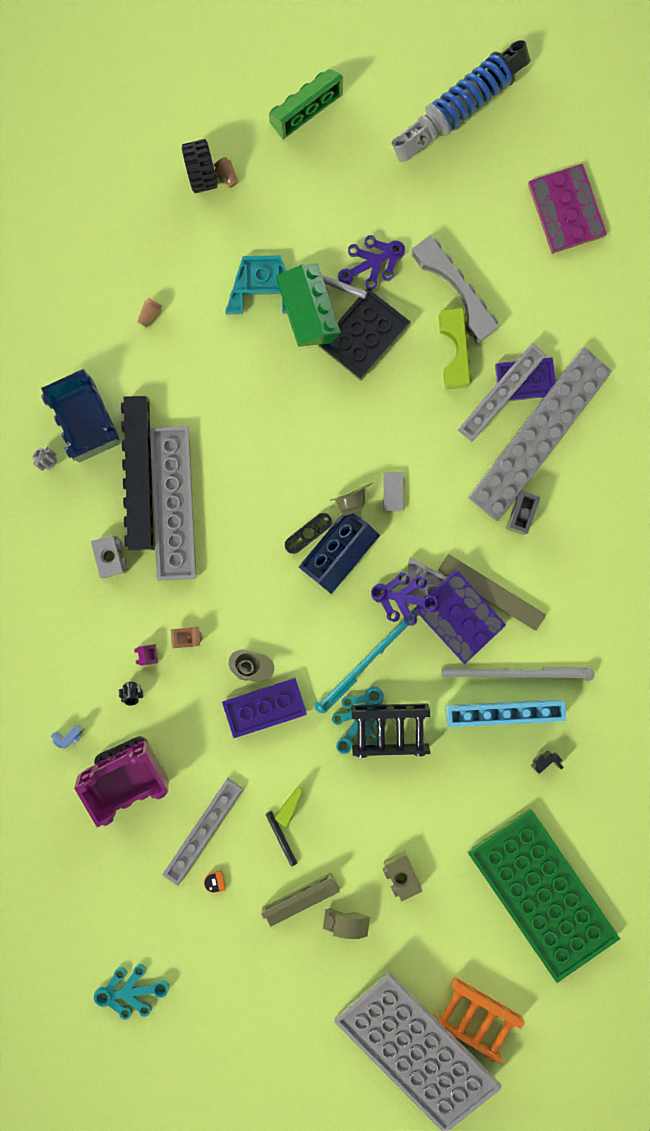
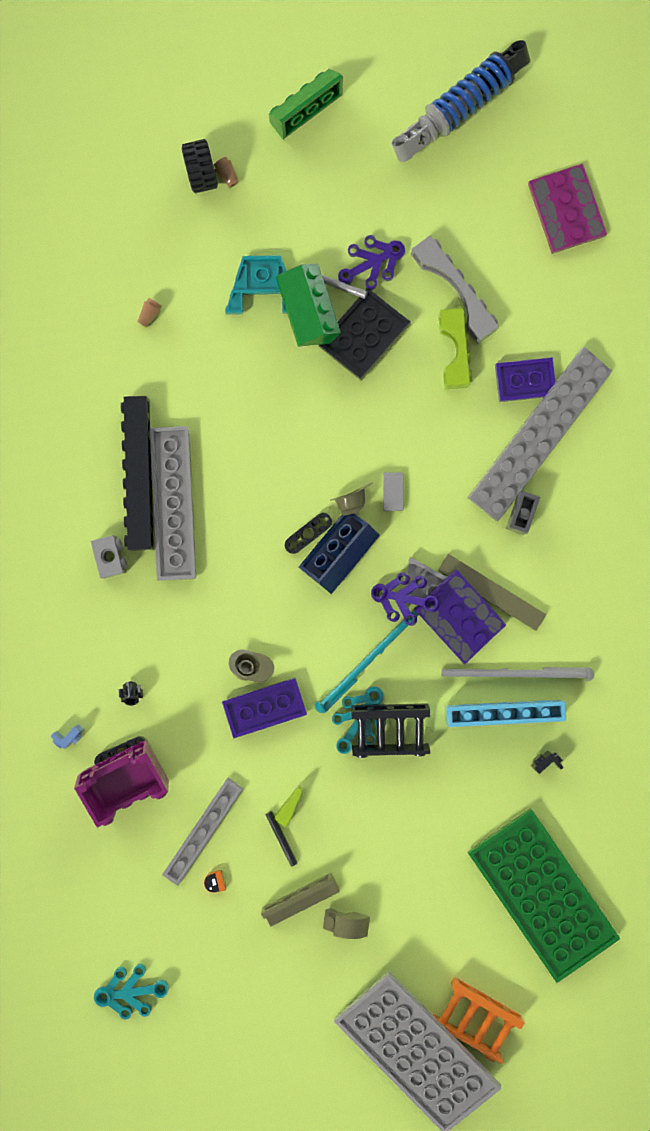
(44, 458): light grey gear -> none
(81, 415): clear blue windscreen -> none
(147, 655): magenta tile -> none
(186, 637): medium nougat bracket -> none
(407, 887): olive brick -> none
(501, 392): light grey tile -> none

